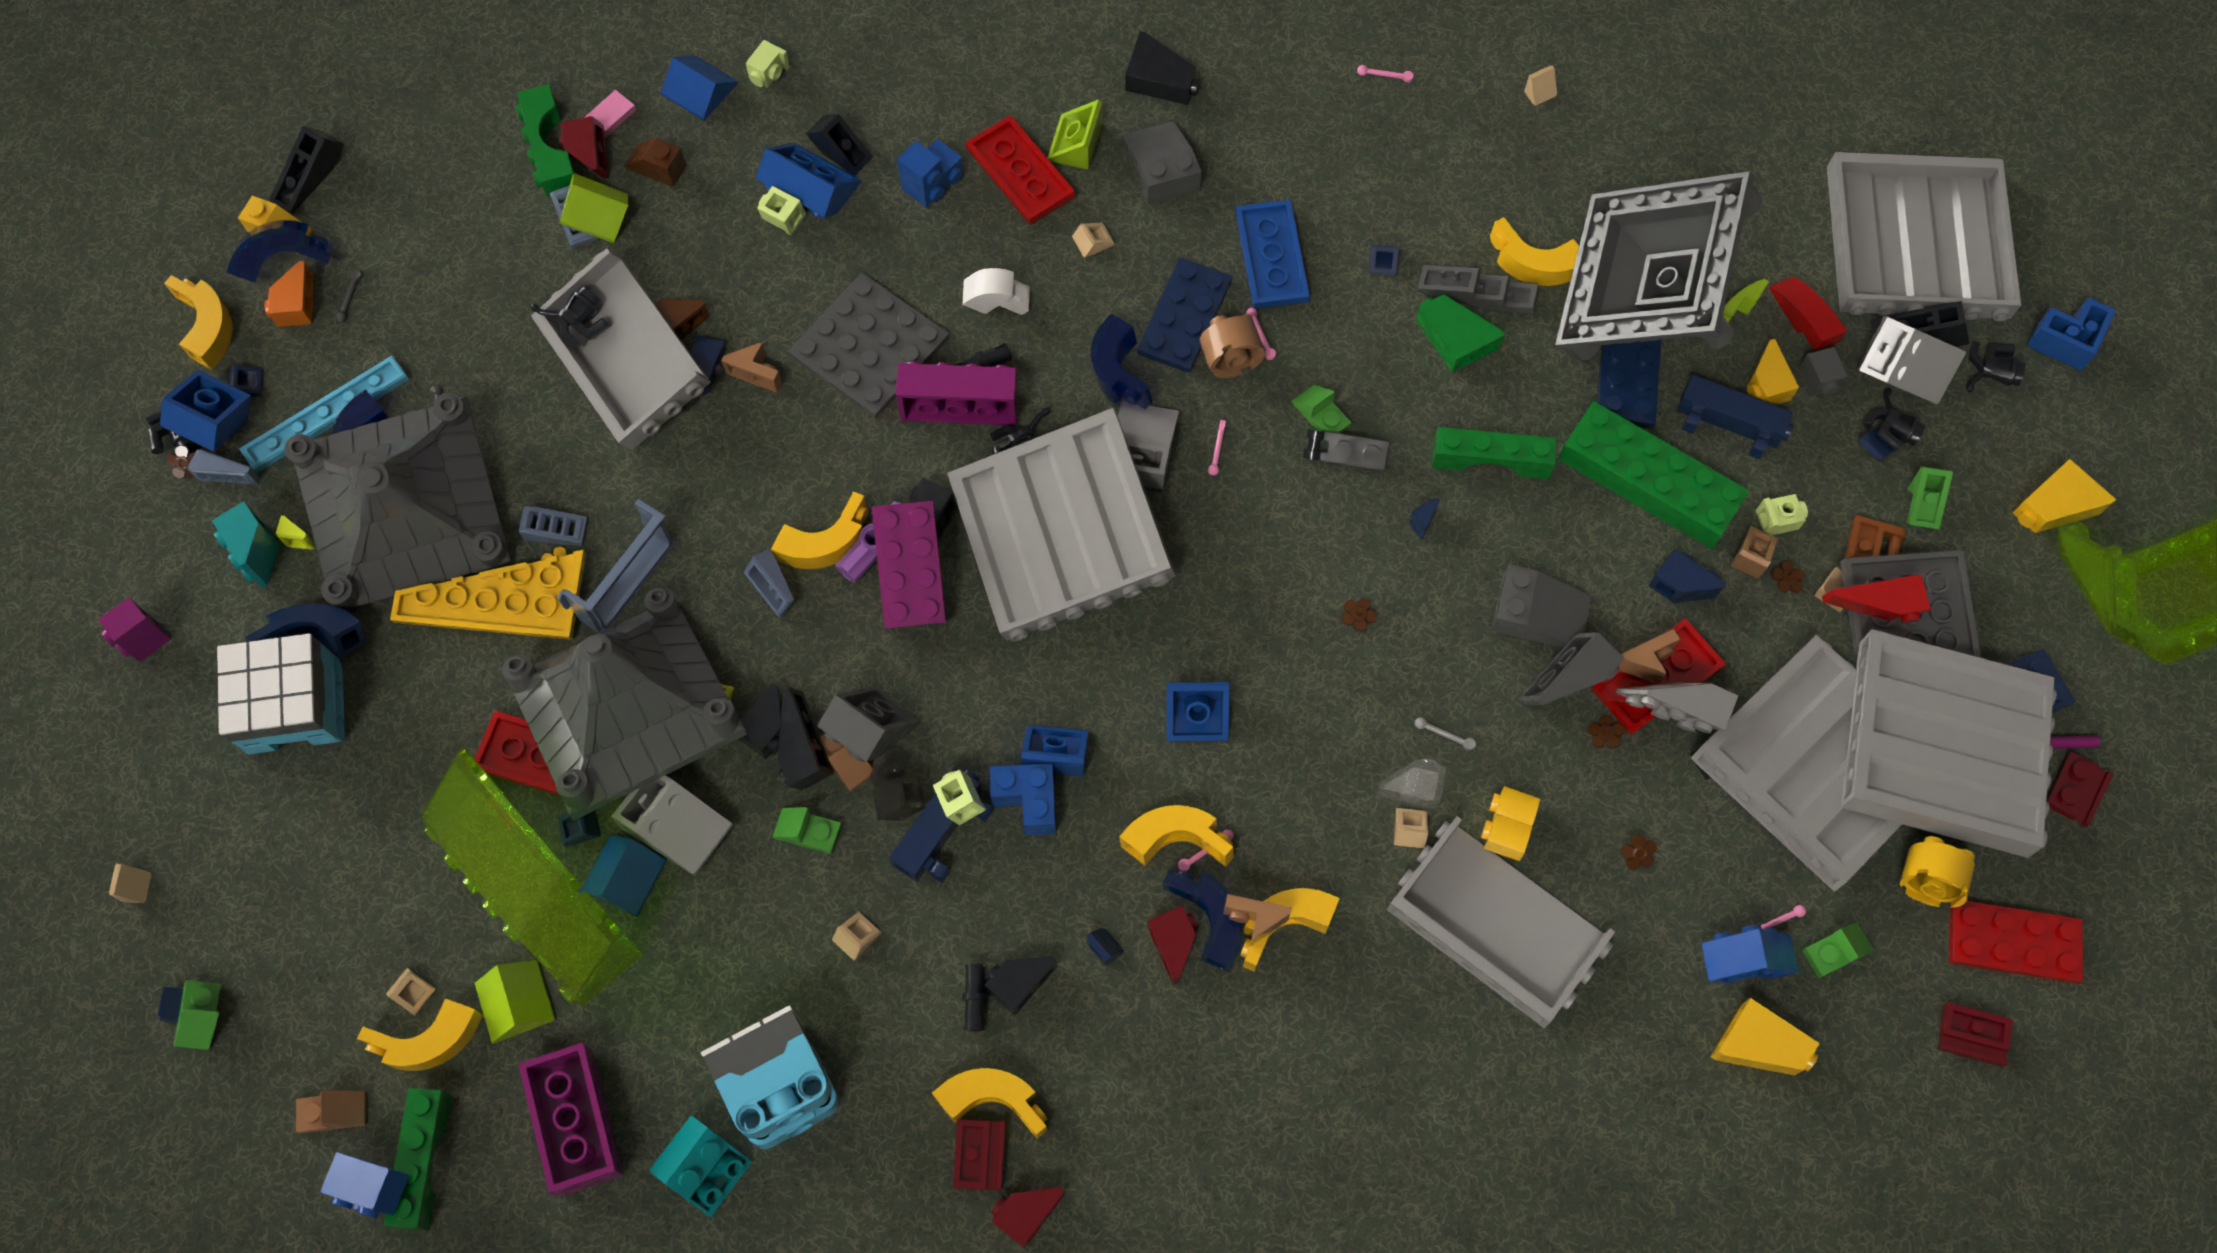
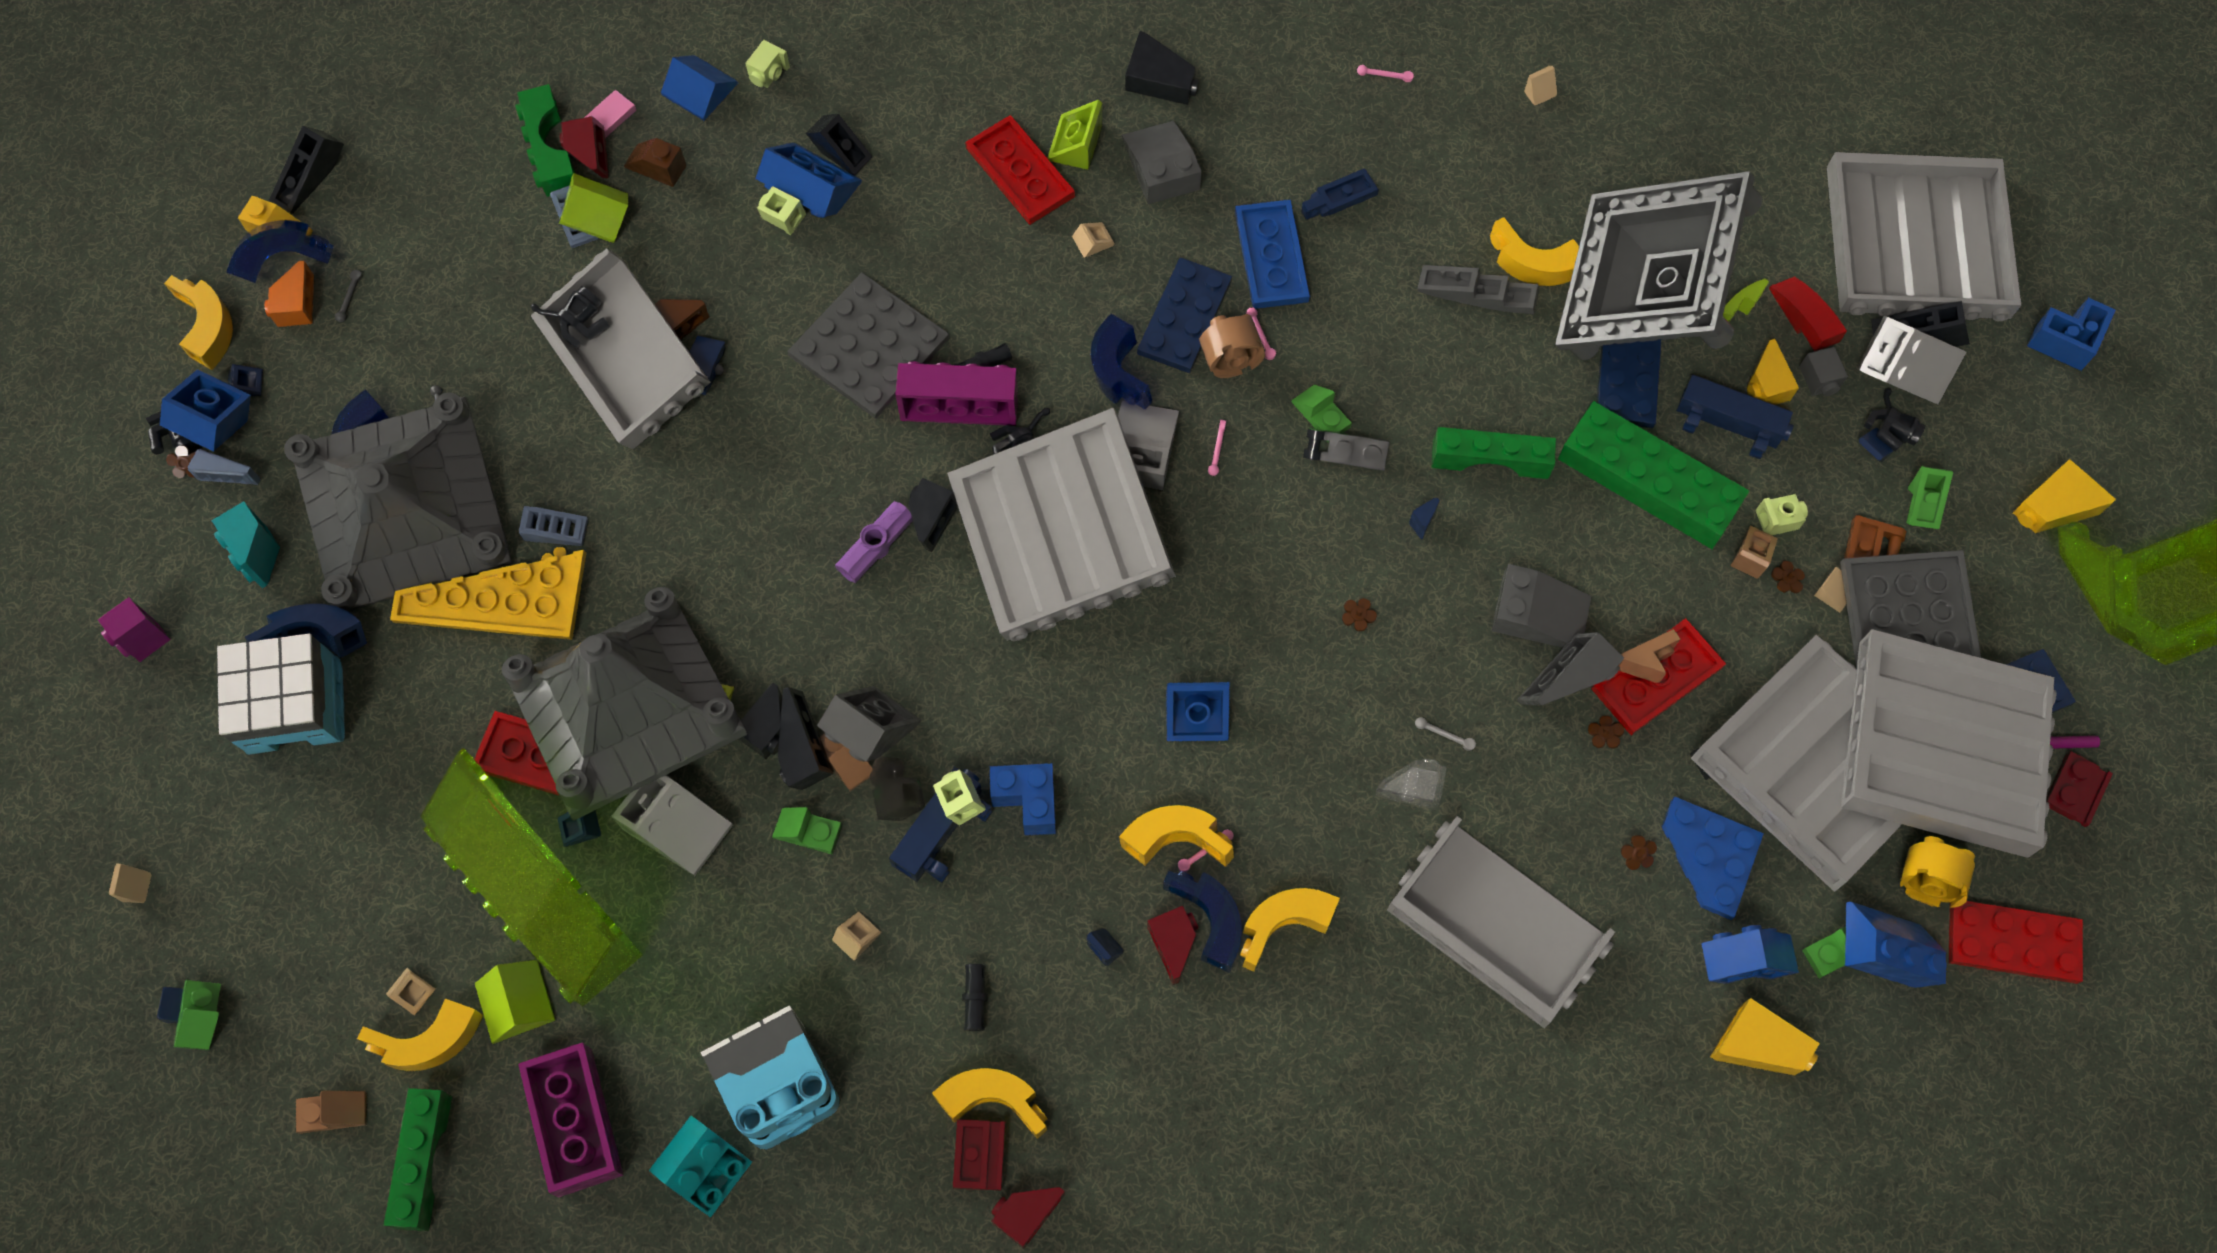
(292, 535): neon yellow slope -> none
(322, 414): medium azure tile -> none
(365, 1184): brick -> none
(624, 874): blue slope -> none
(626, 576): sand blue piece -> none
(748, 366): medium nougat slope -> none
(769, 581): sand blue slope -> none
(822, 548): yellow arch -> none
(909, 564): magenta brick -> none
(929, 171): blue brick -> none
(995, 288): white brick -> none
(1018, 980): black slope -> none
(1058, 746): blue slope -> none
(1265, 914): medium nougat slope -> none
(1340, 195): none -> dark blue hinge
(1383, 259): dark blue slope -> none
(1411, 828): tan slope -> none
(1457, 332): green slope -> none
(1510, 823): yellow brick -> none
(1685, 580): dark blue slope -> none
(1691, 704): light grey slope -> none
(1712, 854): none -> blue plate
(1799, 911): bright pink hinge -> none
(1888, 599): red slope -> none
(1892, 948): none -> blue slope
(1975, 1034): dark red plate -> none
(2001, 369): black piece -> none

